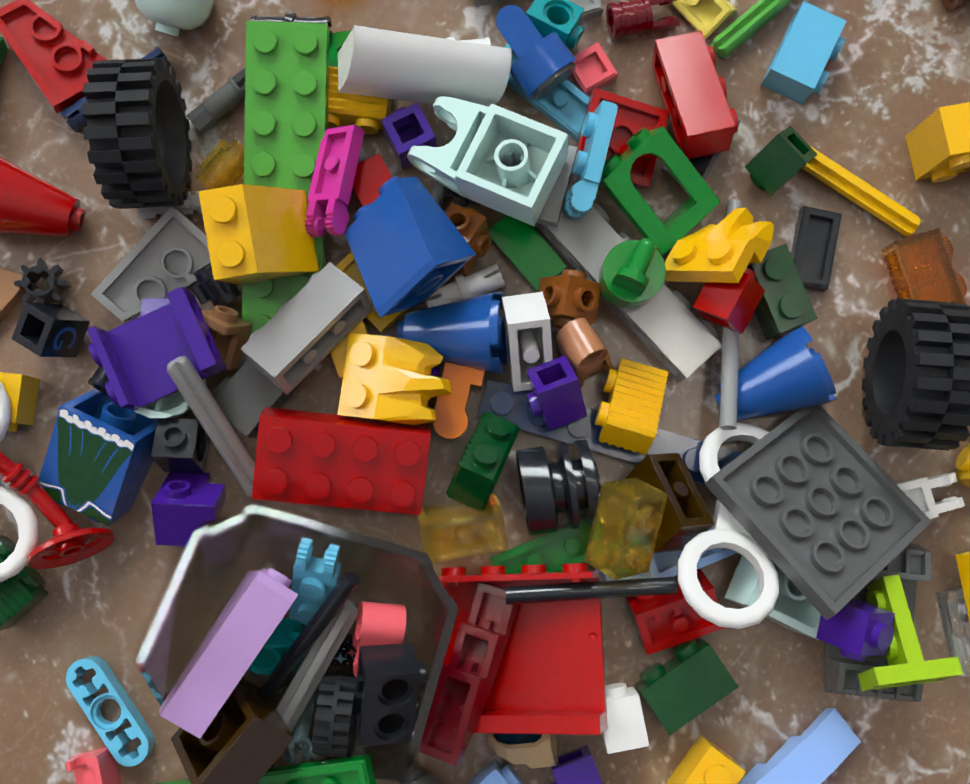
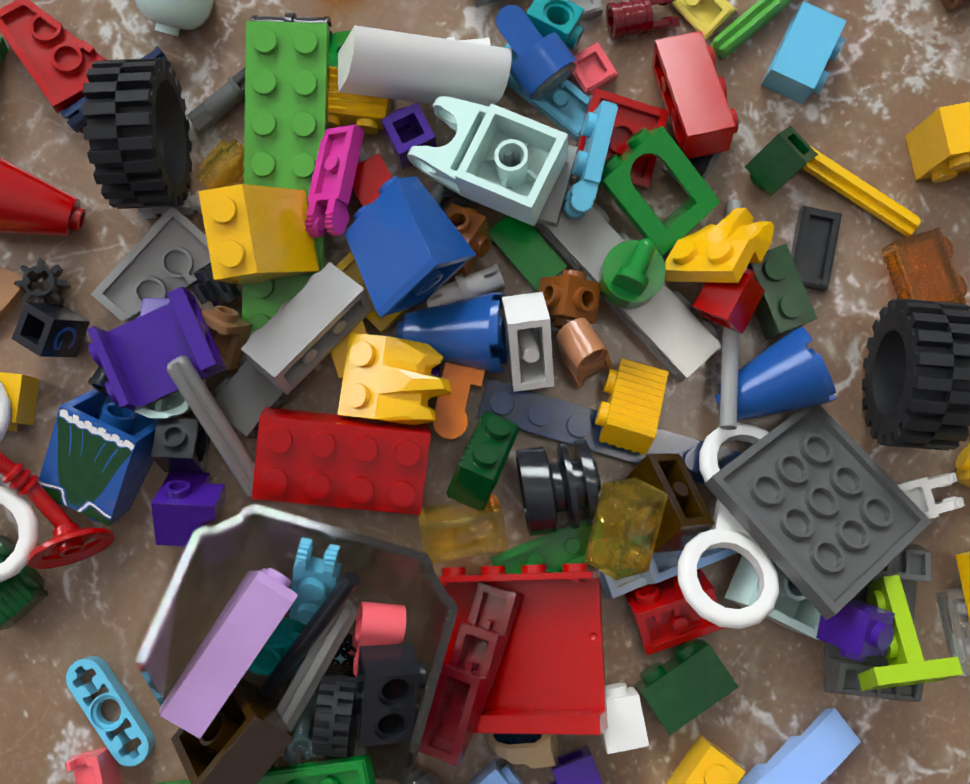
(555, 393): dark purple brick -> none
(591, 590): black bar -> none

